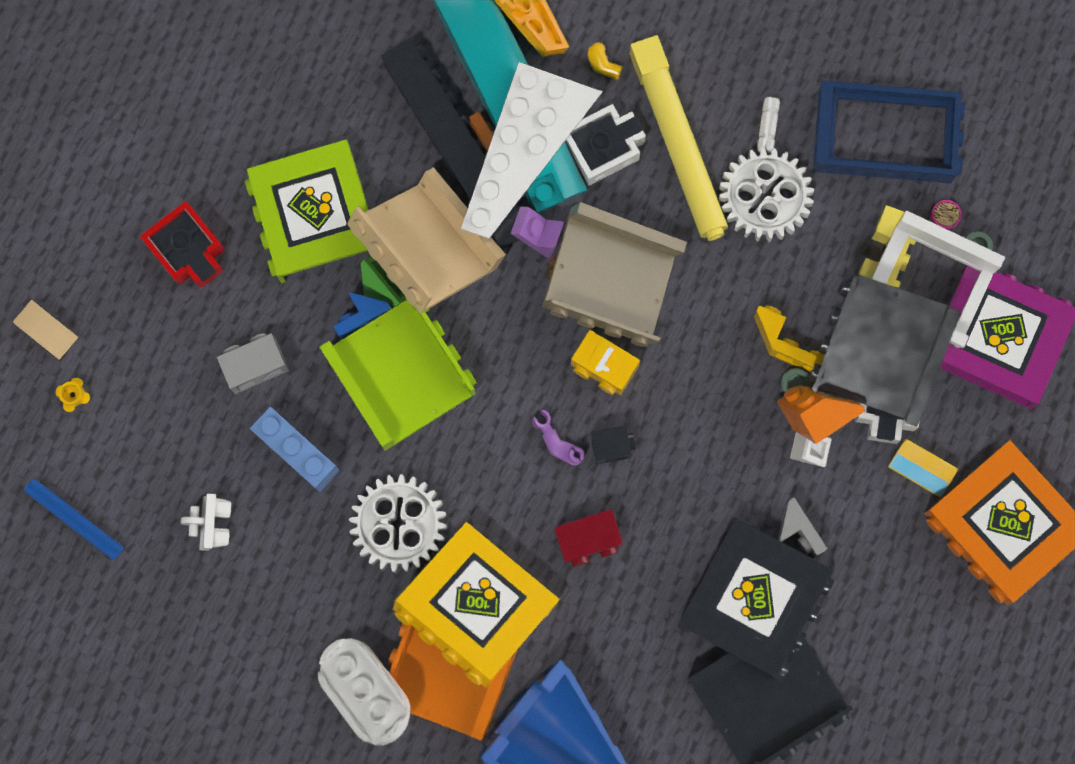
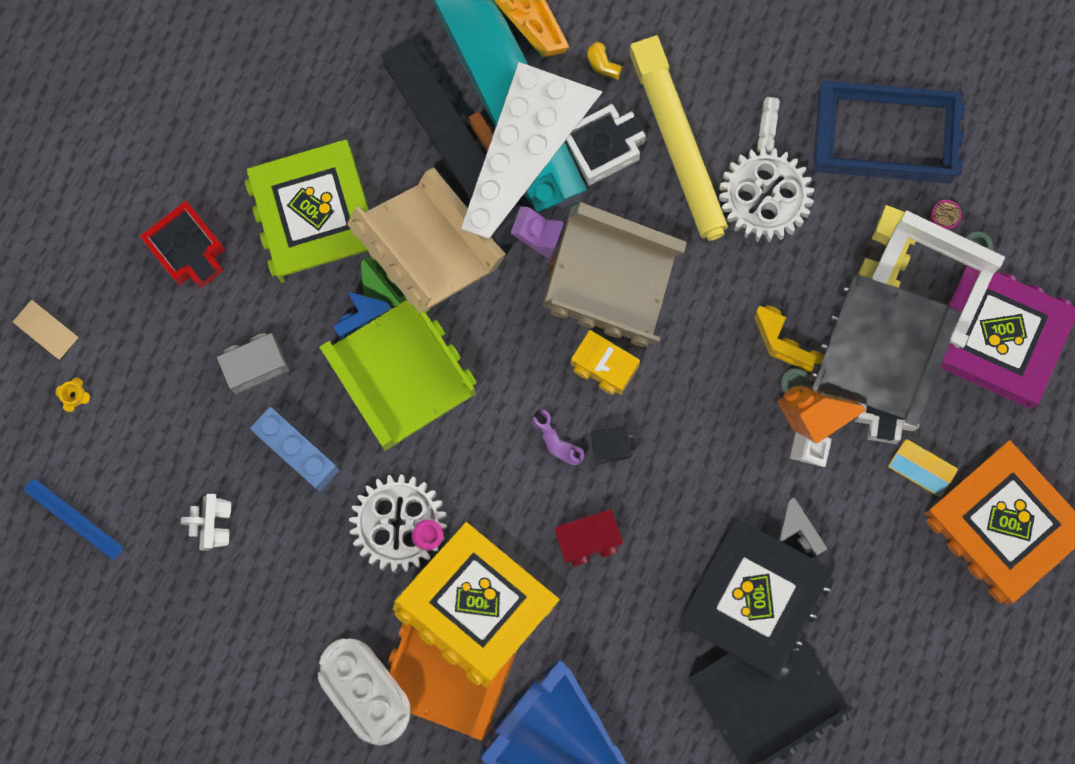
(427, 535): none -> dark pink tile

